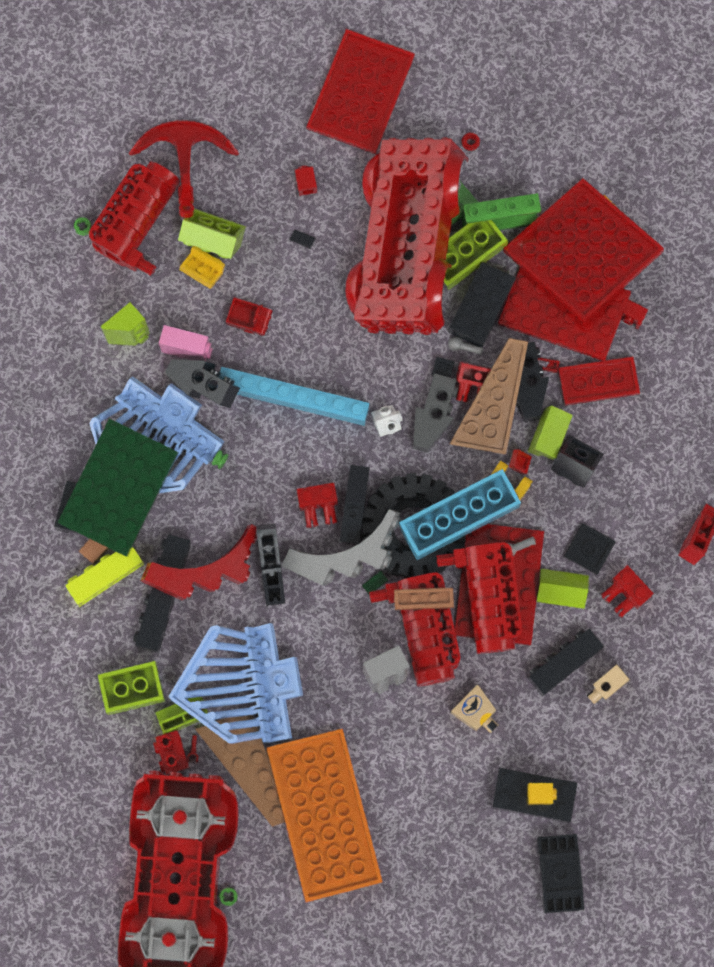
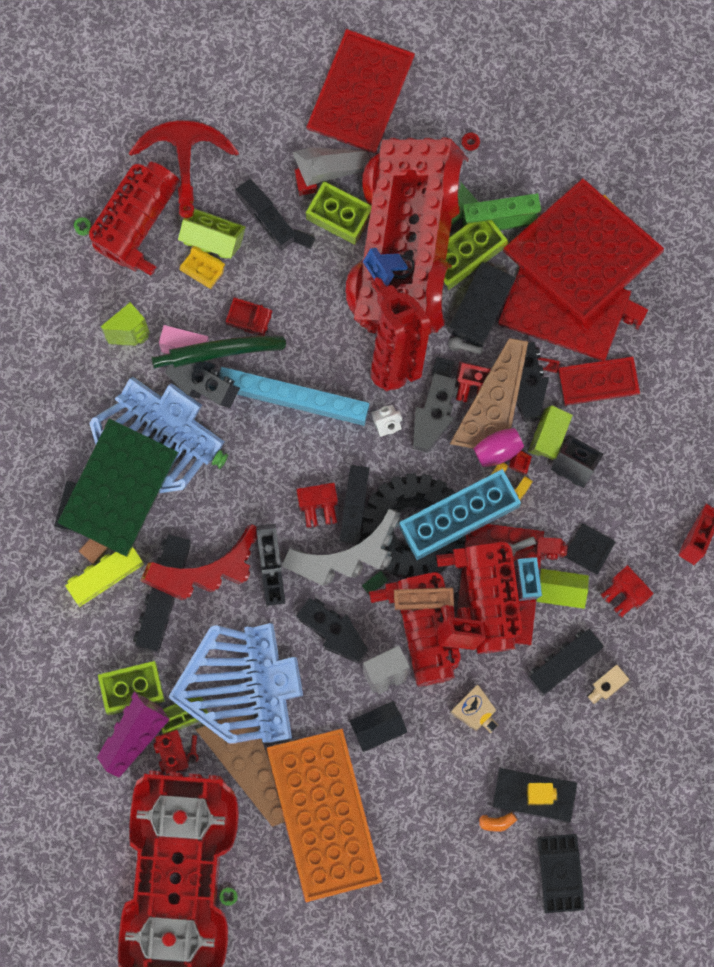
(132, 734): none -> magenta wedge
(217, 349): none -> dark green animal
(265, 214): none -> black brick
(328, 164): none -> light grey wedge
(339, 213): none -> lime brick
(345, 643): none -> black brick
(378, 726): none -> black piece
(384, 265): none -> blue piece
(399, 339): none -> red piece
(460, 631): none -> red brick
(497, 824): none -> orange arm
(498, 447): none -> dark pink piece
(527, 579): none -> medium azure brick
(551, 548): none -> red brick

